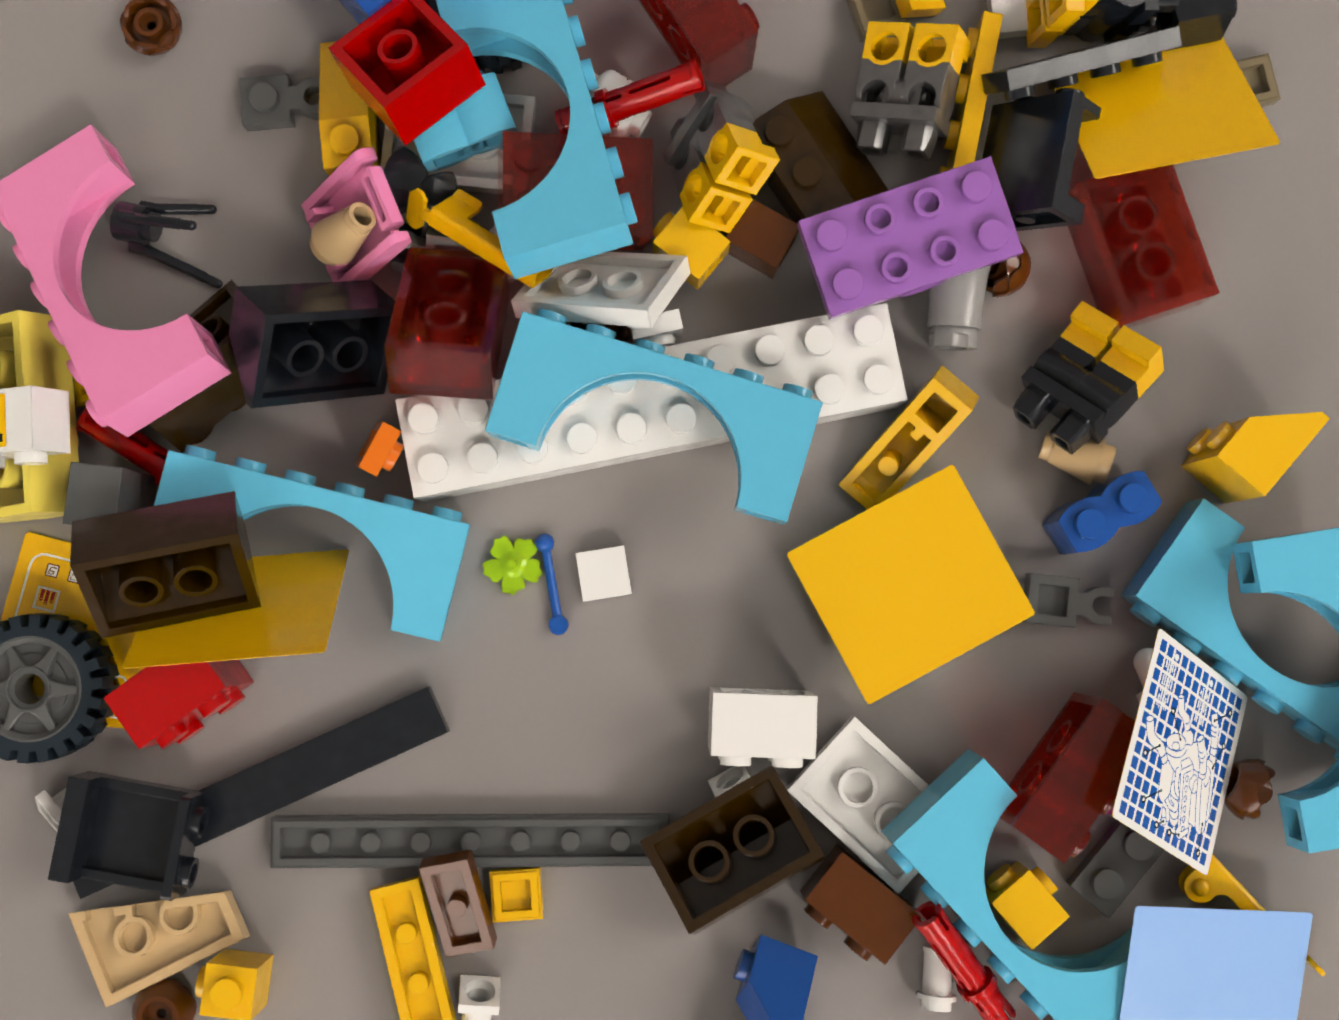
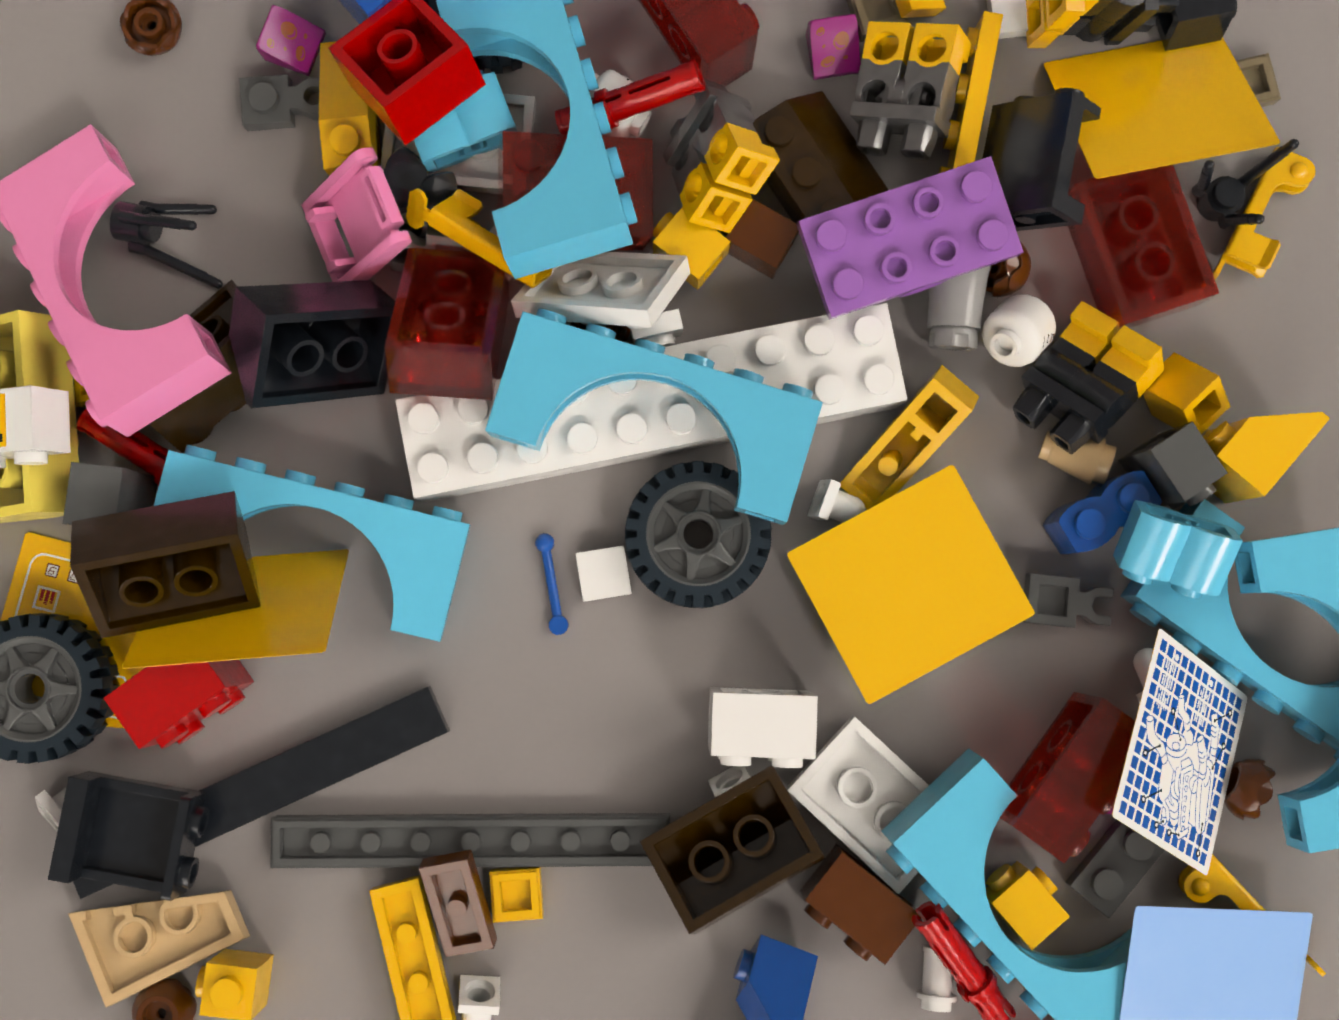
(290, 40): none -> magenta slope
(340, 235): tan cone -> none
(380, 449): orange plate -> none
(513, 564): lime plant -> none
(668, 563): none -> wheel
(833, 46): none -> magenta slope
(833, 503): none -> white piece
(1019, 330): none -> white head
(1099, 59): plate -> none
(1176, 549): none -> medium azure brick
(1177, 465): none -> dark grey brick
(1186, 394): none -> yellow brick
(1226, 194): none -> black plant
(1249, 249): none -> yellow piece

